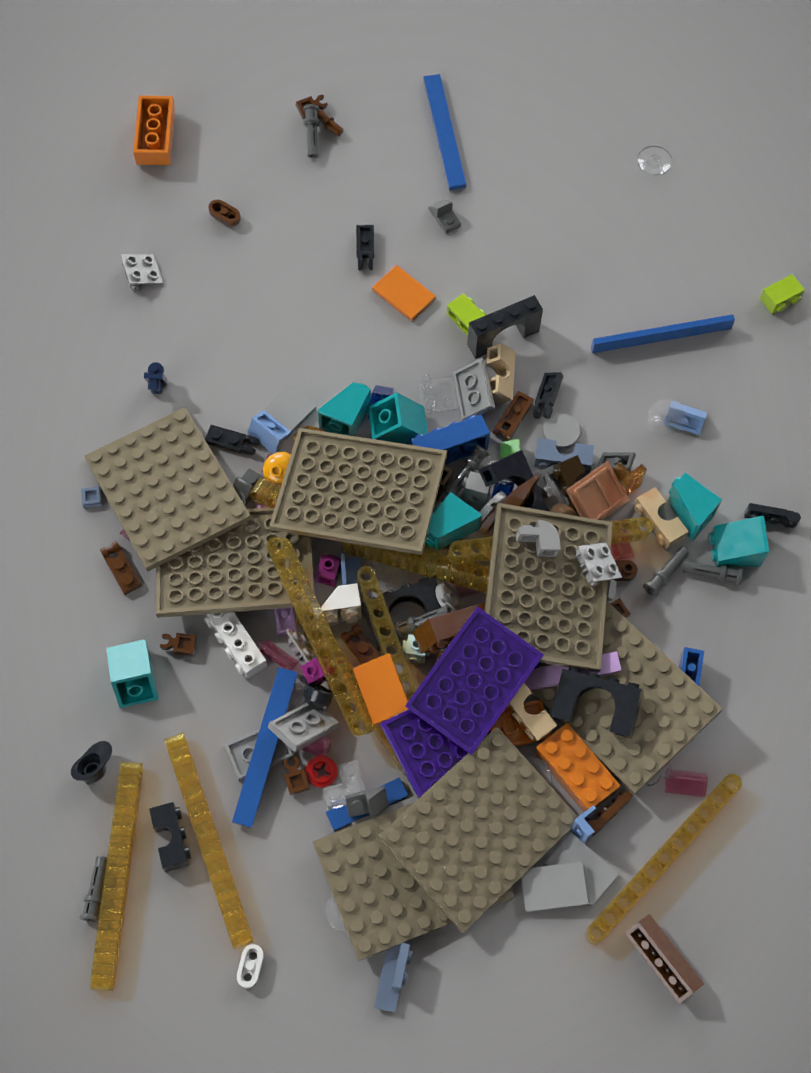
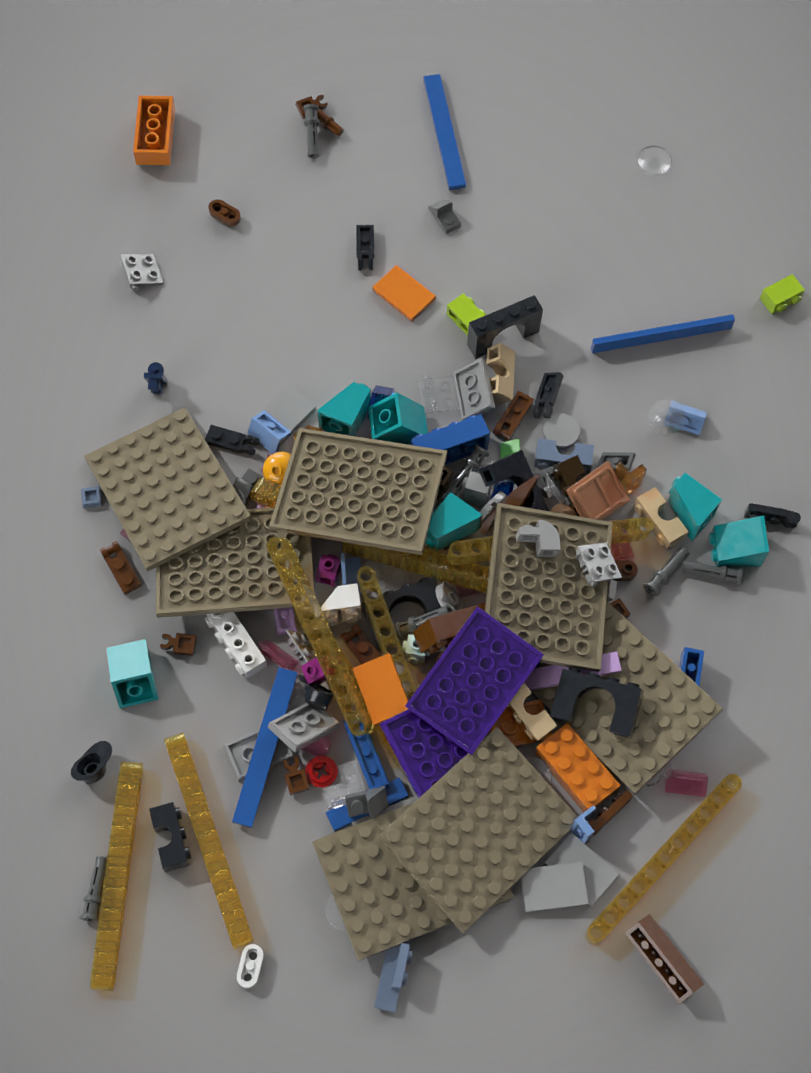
(368, 759): none -> blue tile

